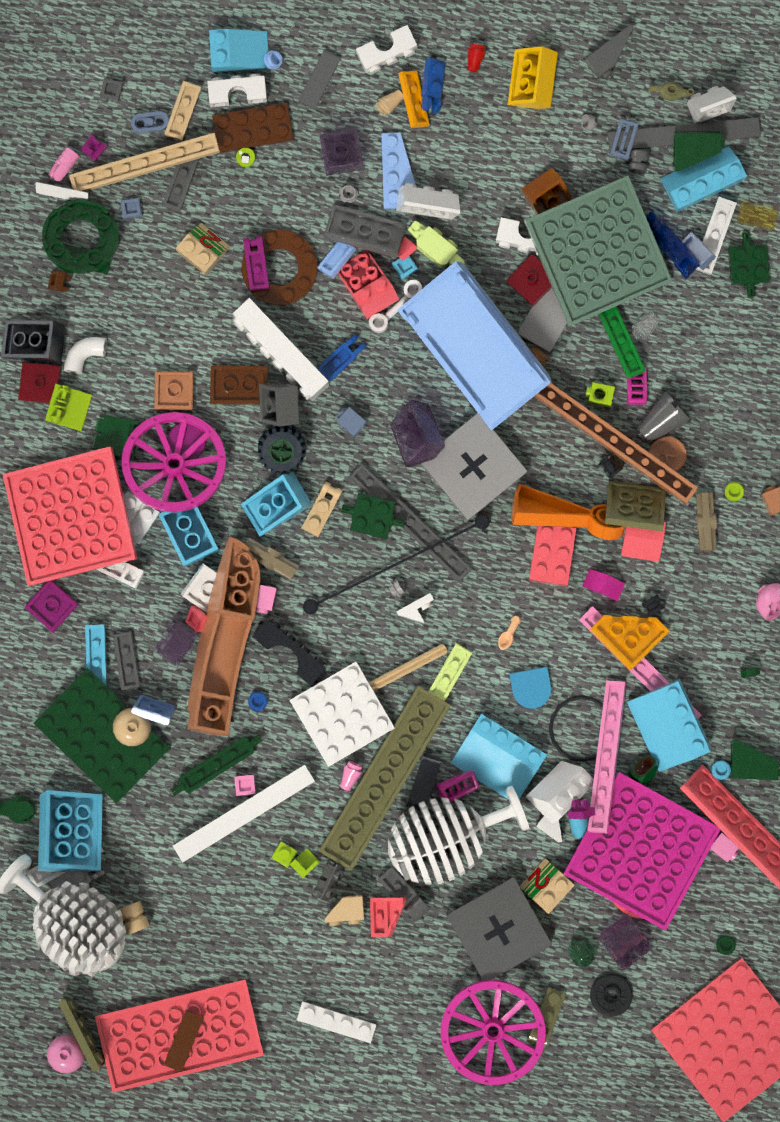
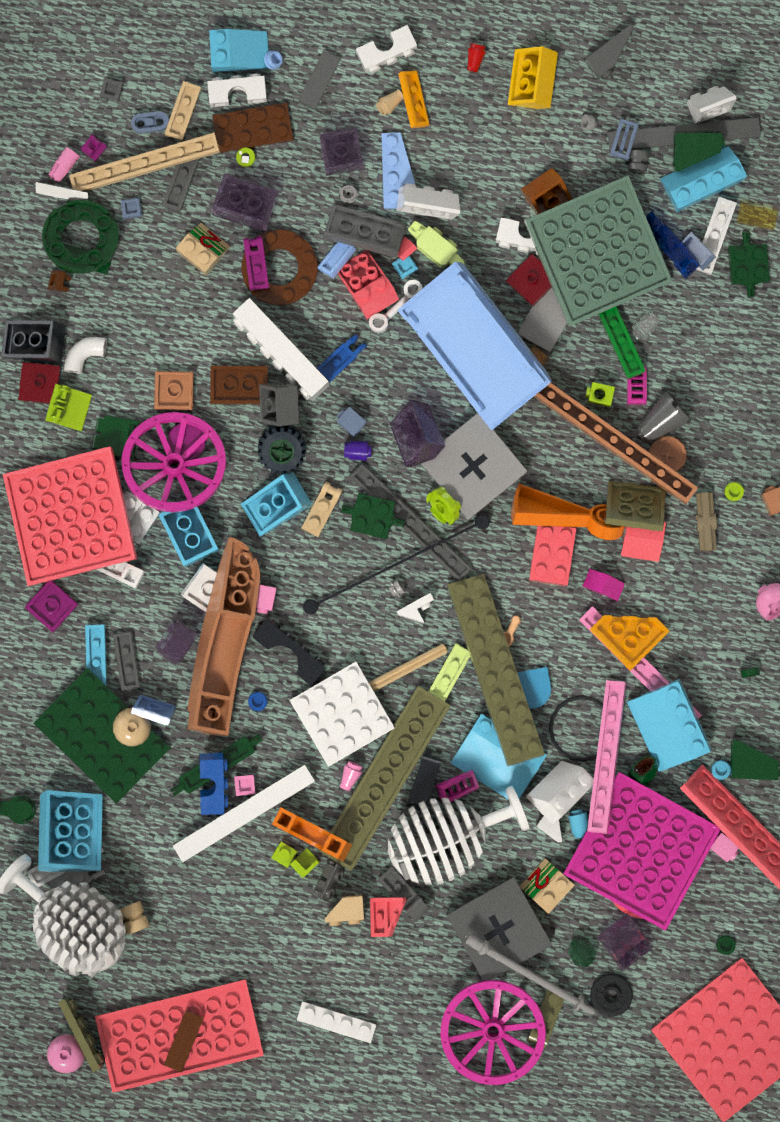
(196, 618): coral tile -> none
(213, 799): none -> blue arch
(245, 203): none -> clear purple brick
(272, 559): dark tan piece -> none
(312, 834): none -> orange arch
(357, 450): none -> dark purple brick
(432, 85): blue hinge -> none
(443, 506): none -> lime plate
(483, 947): none -> light grey bar
(495, 670): none -> olive plate
(581, 811): magenta tile -> none
(610, 466): black bush -> none
(653, 605): black wheel -> none
(671, 91): olive piece -> none

